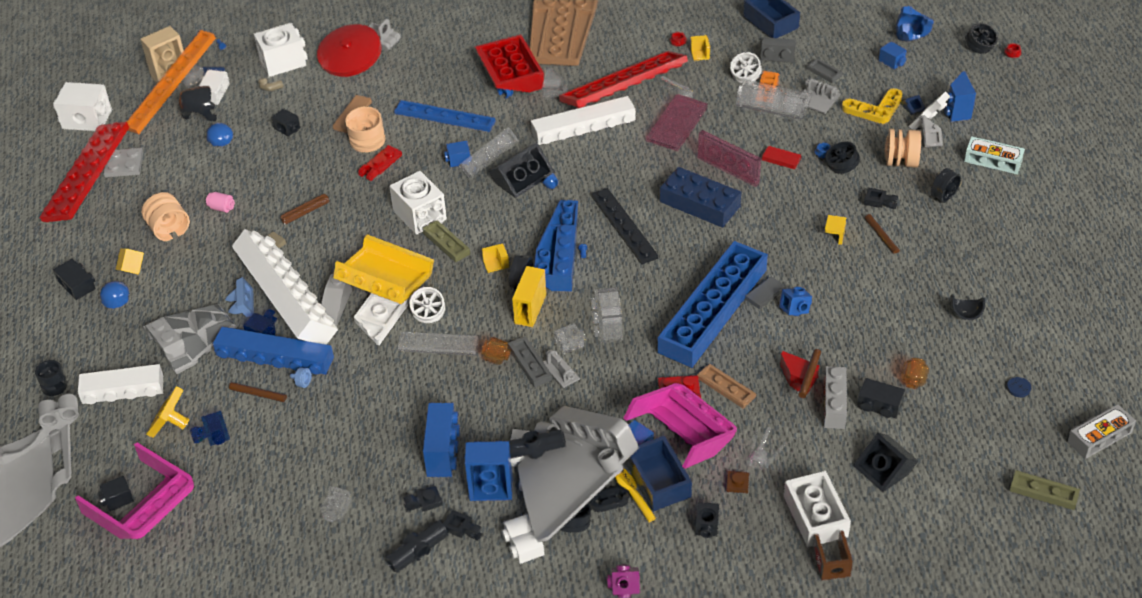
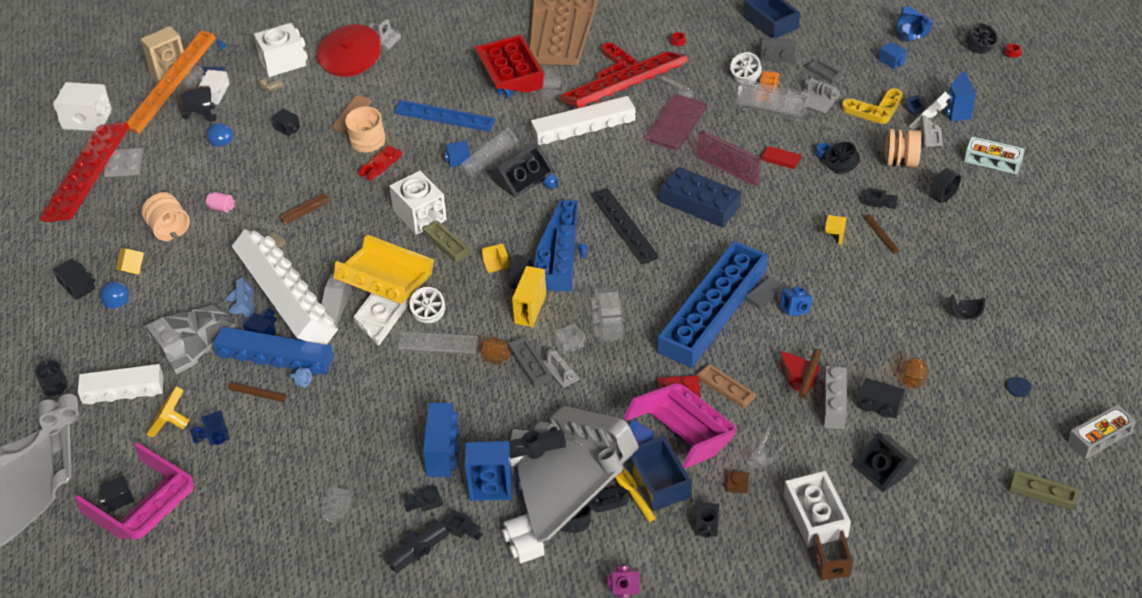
(612, 51): none -> red beam
(700, 47): yellow panel -> none

